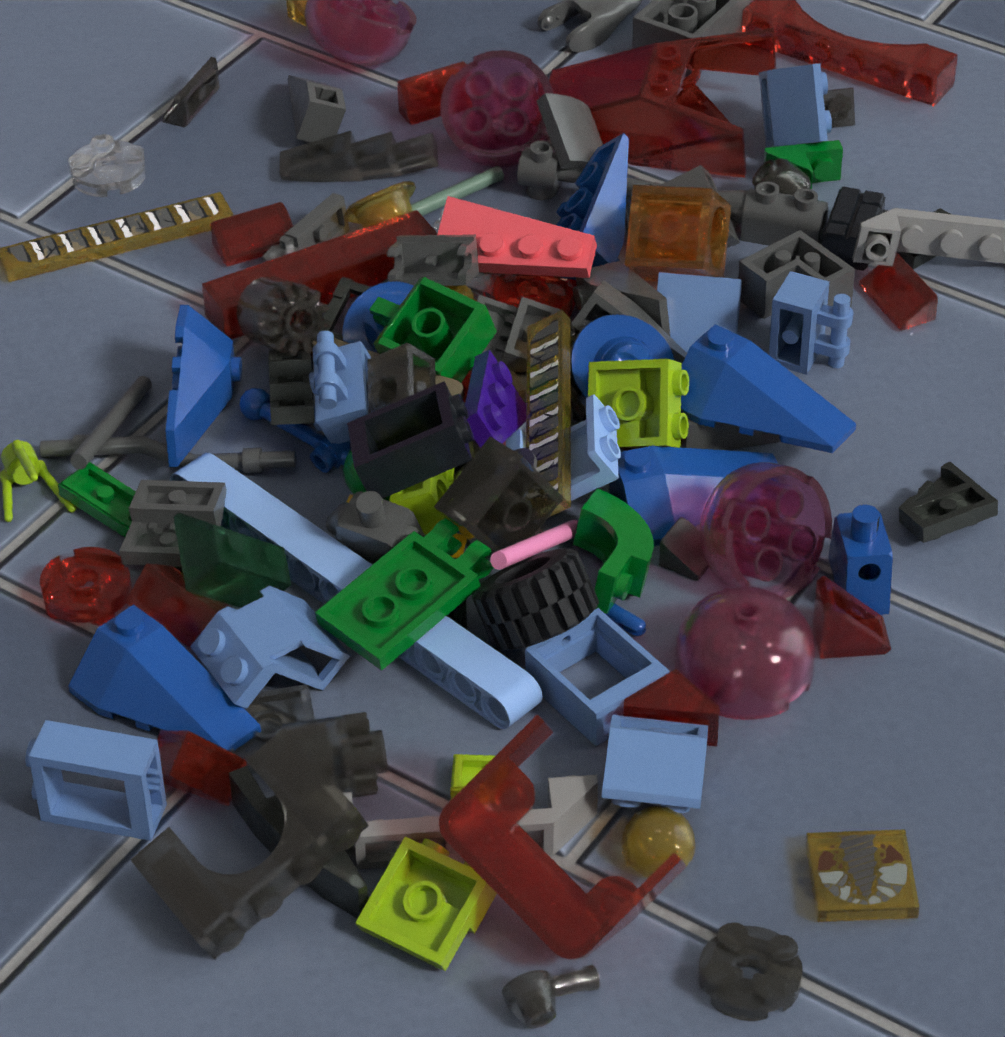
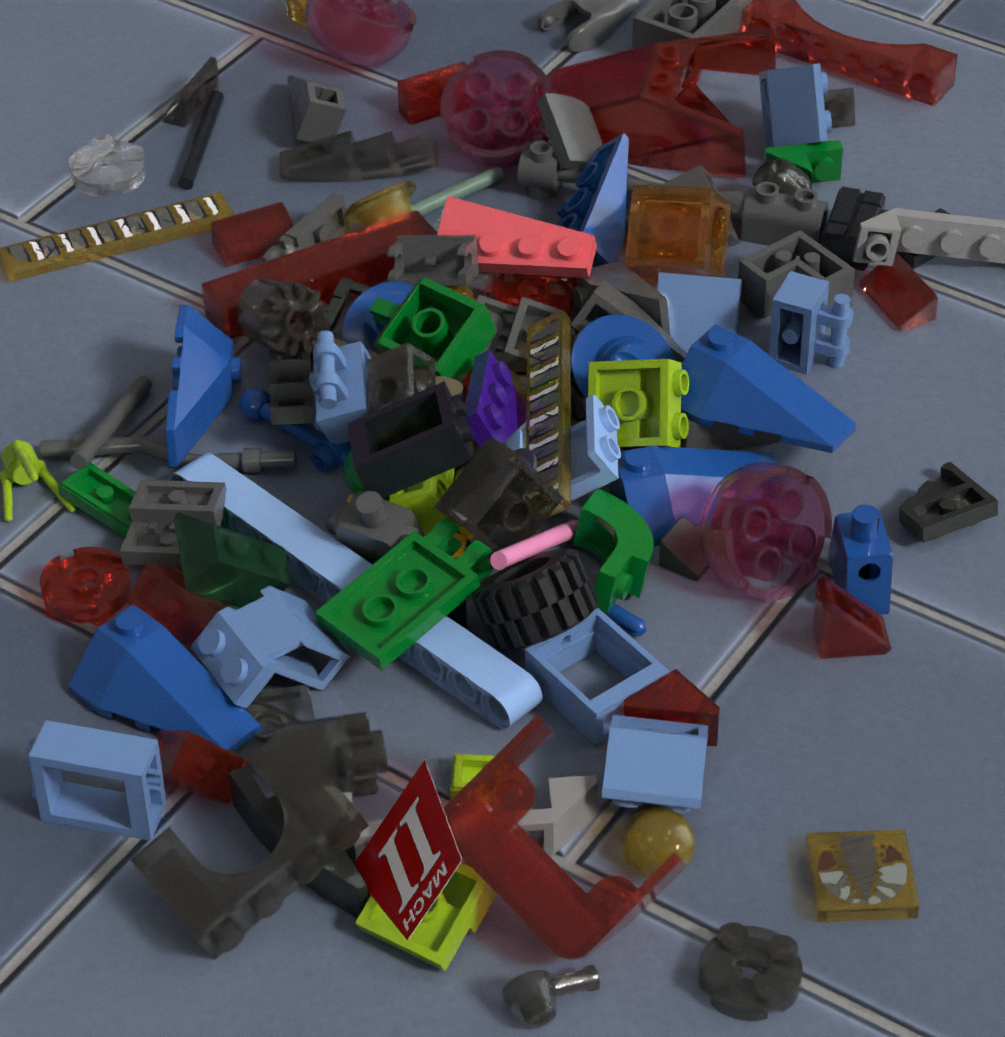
(201, 140): none -> black bar
(410, 855): none -> red sticker
(746, 651): clear pink cylinder -> none

